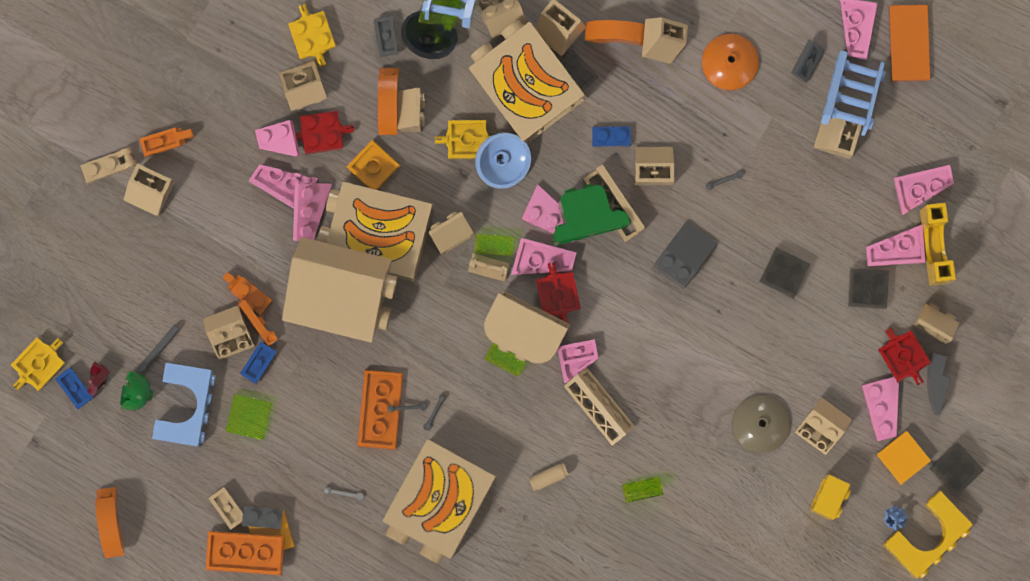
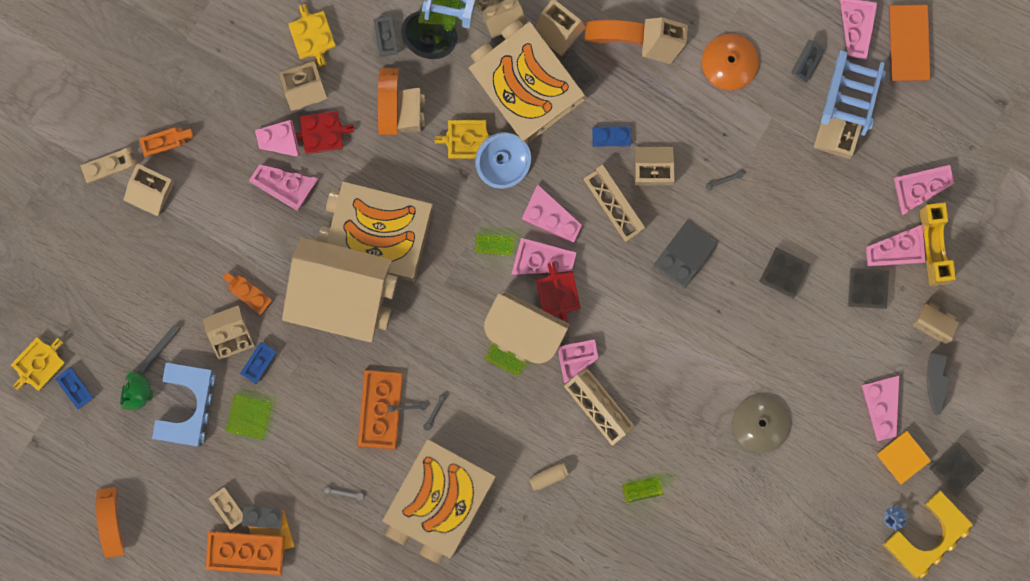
(99, 378): dark red bracket -> none
(257, 322): orange hinge -> none
(308, 208): bright pink wing -> none
(373, 166): light orange tile -> none
(450, 233): tan slope -> none
(488, 267): tan hinge -> none
(587, 215): green brick -> none
(823, 426): tan slope -> none
(830, 497): yellow brick -> none
(904, 356): red plate -> none

